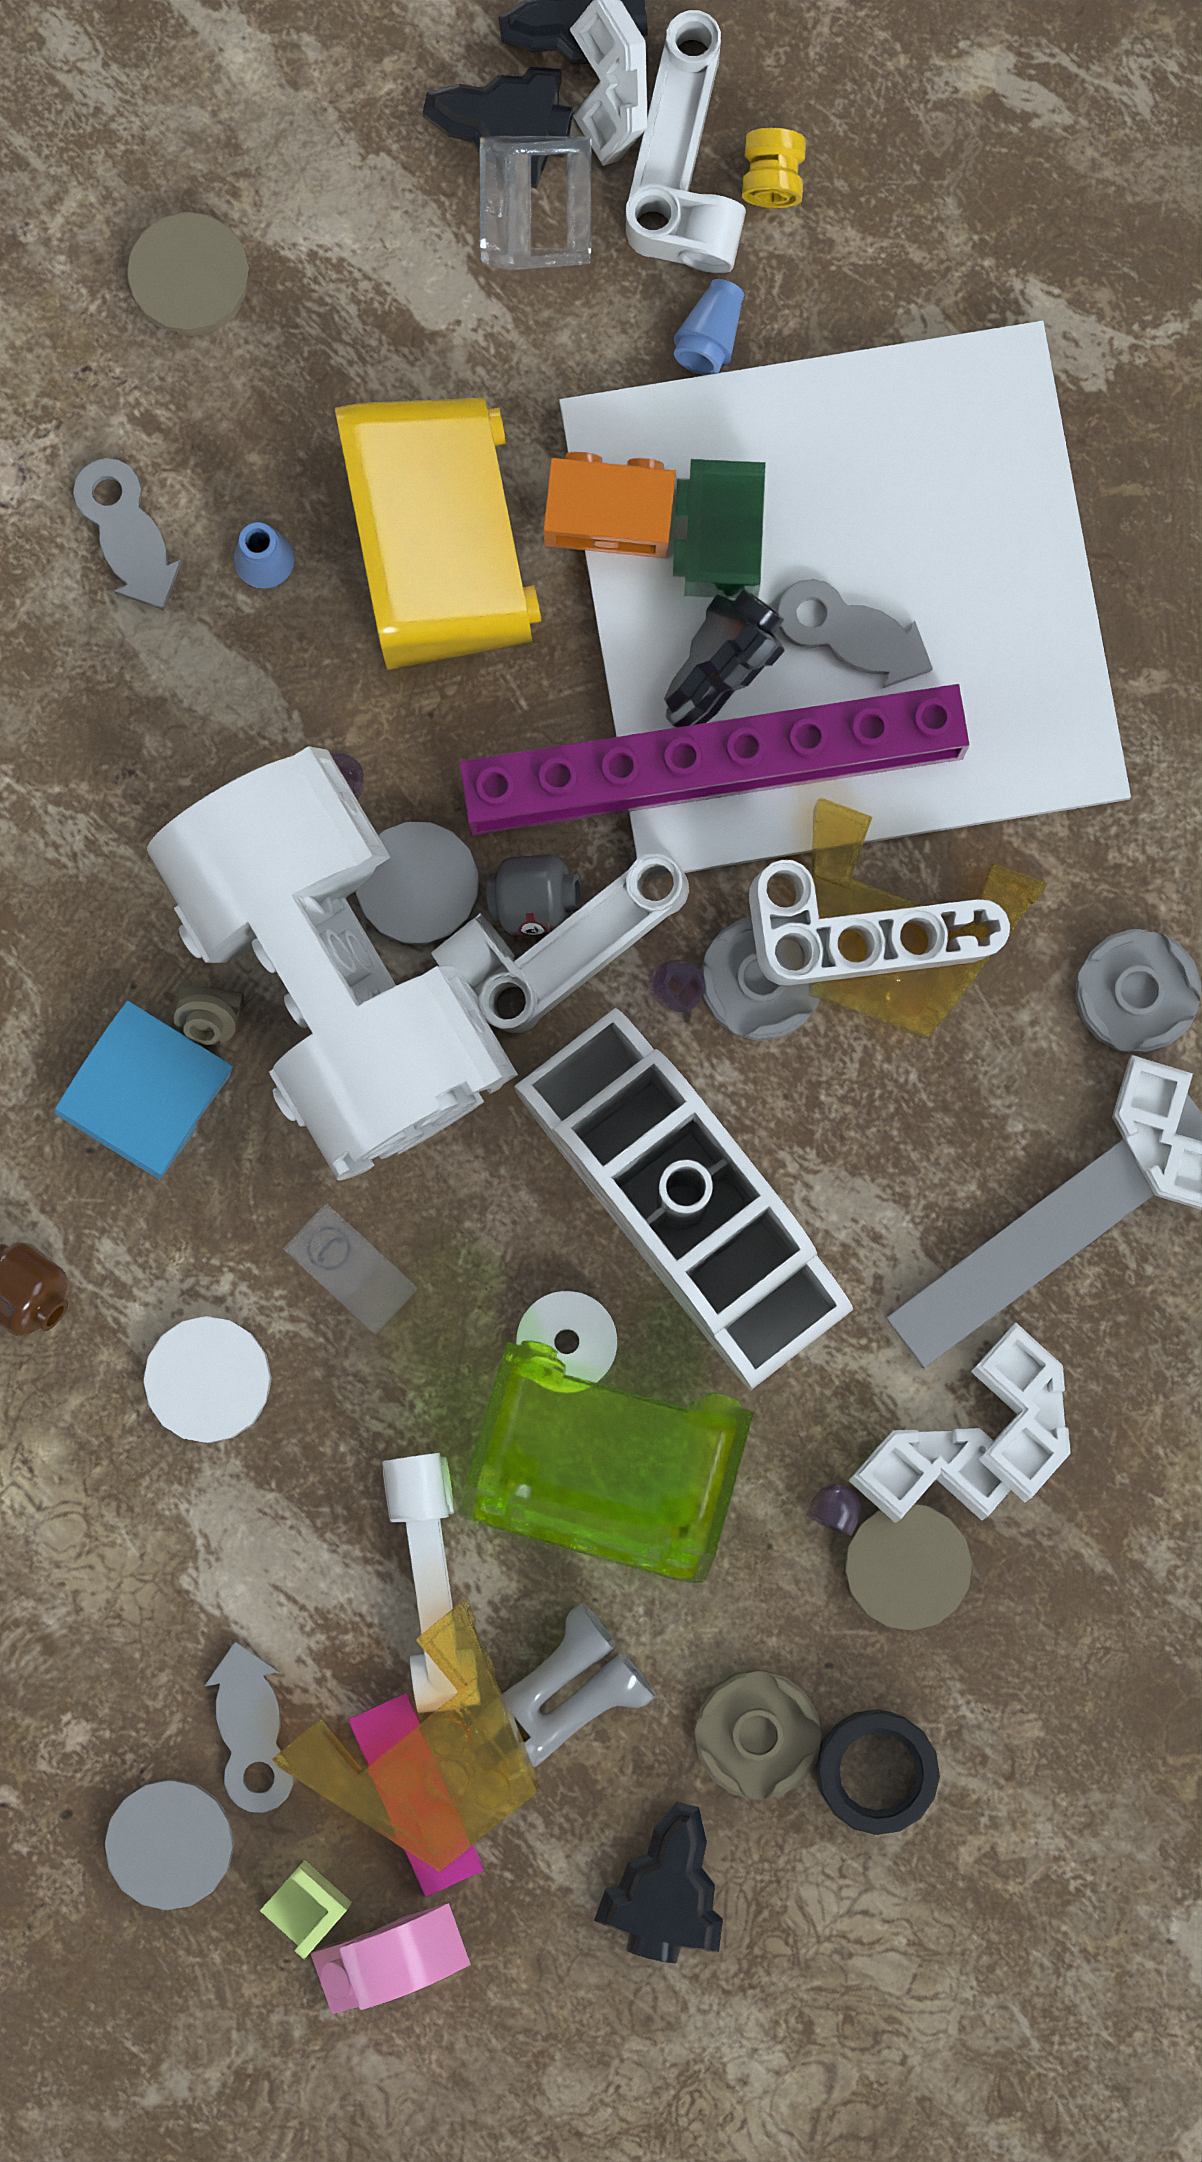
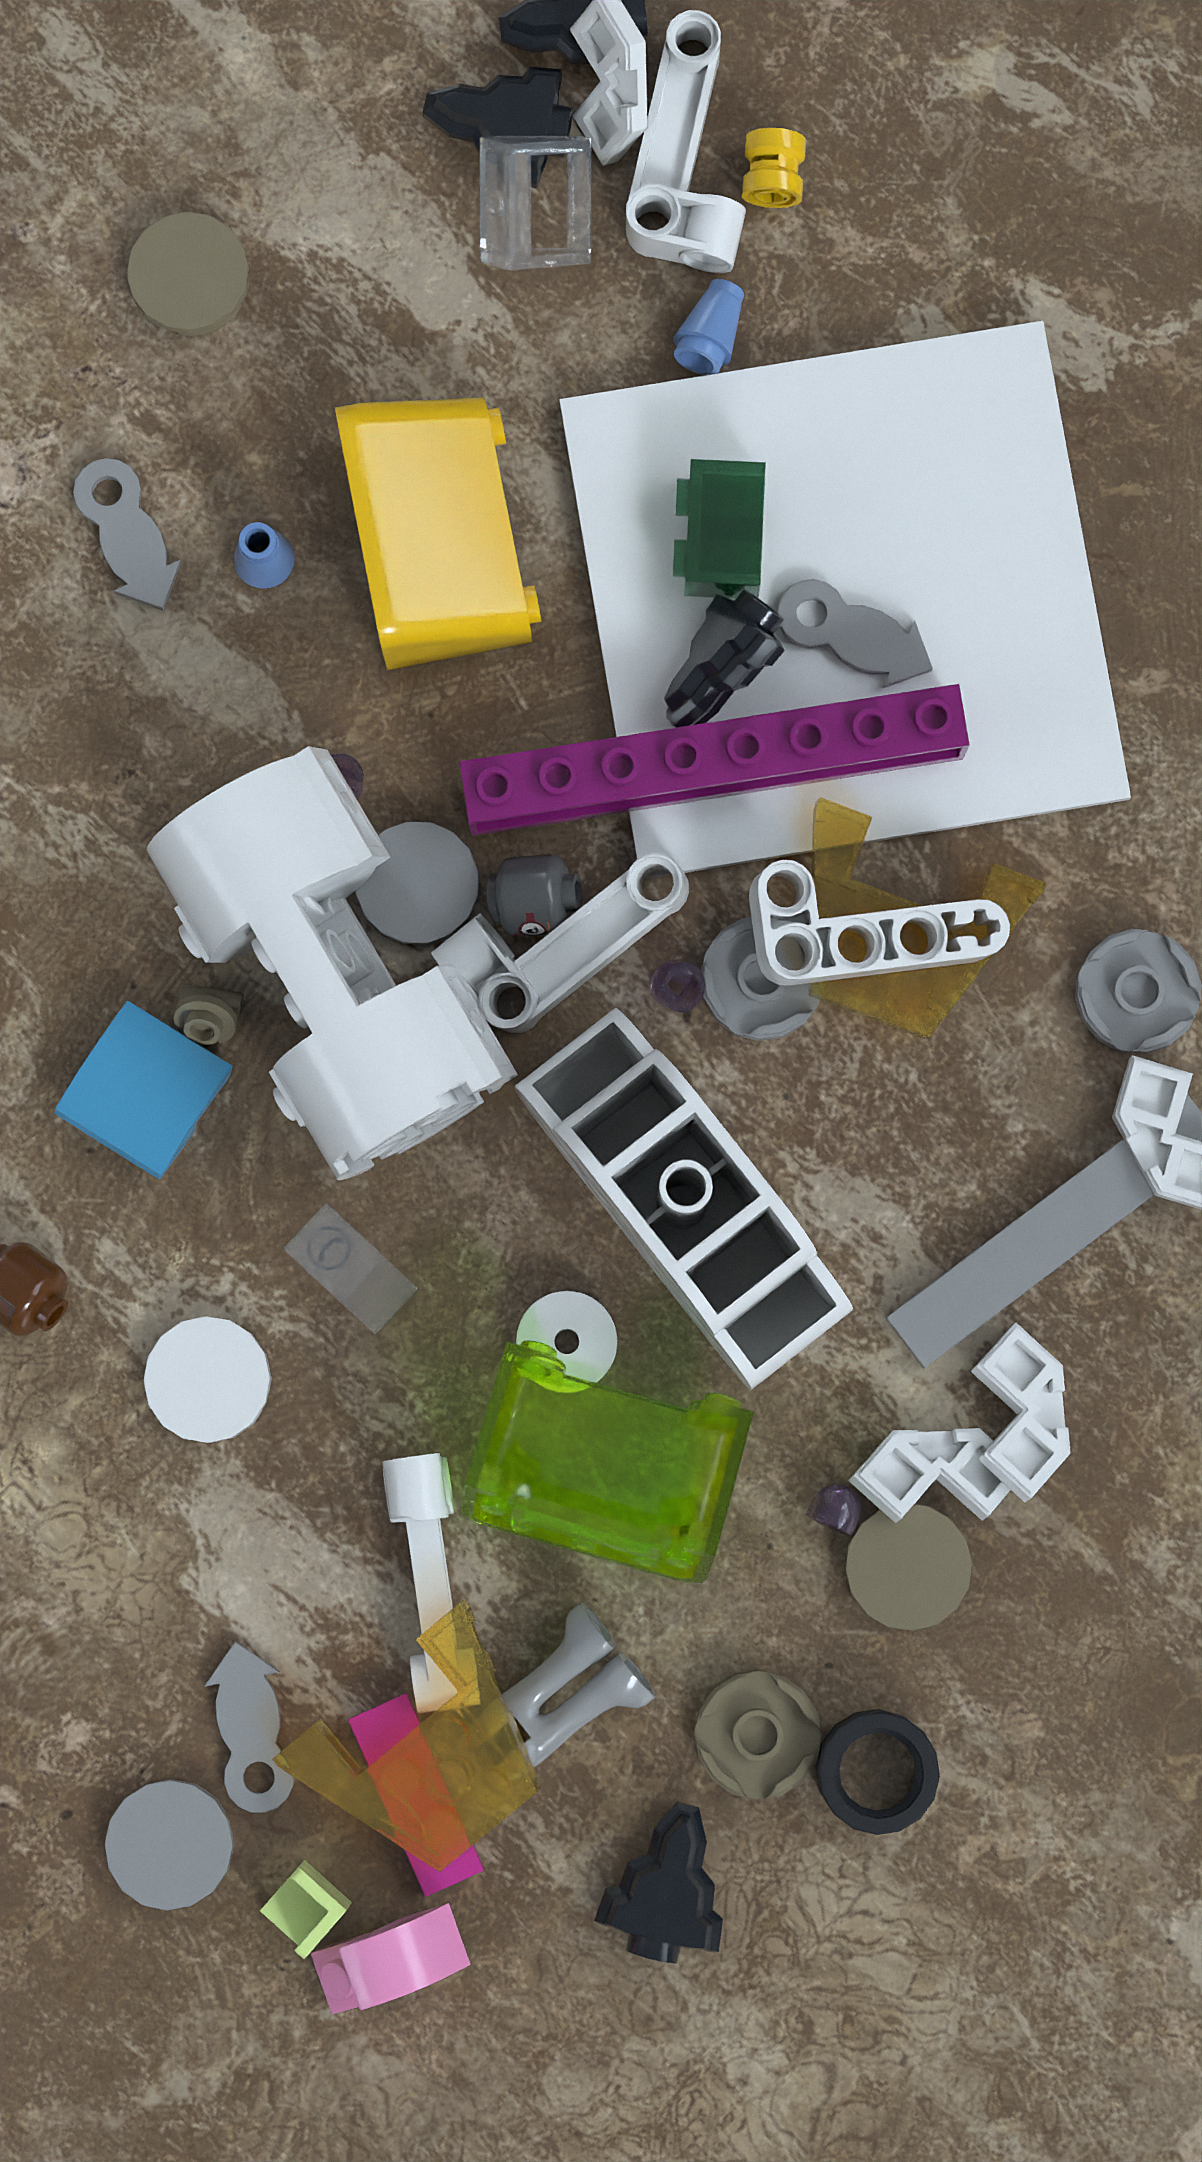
(609, 505): orange brick -> none

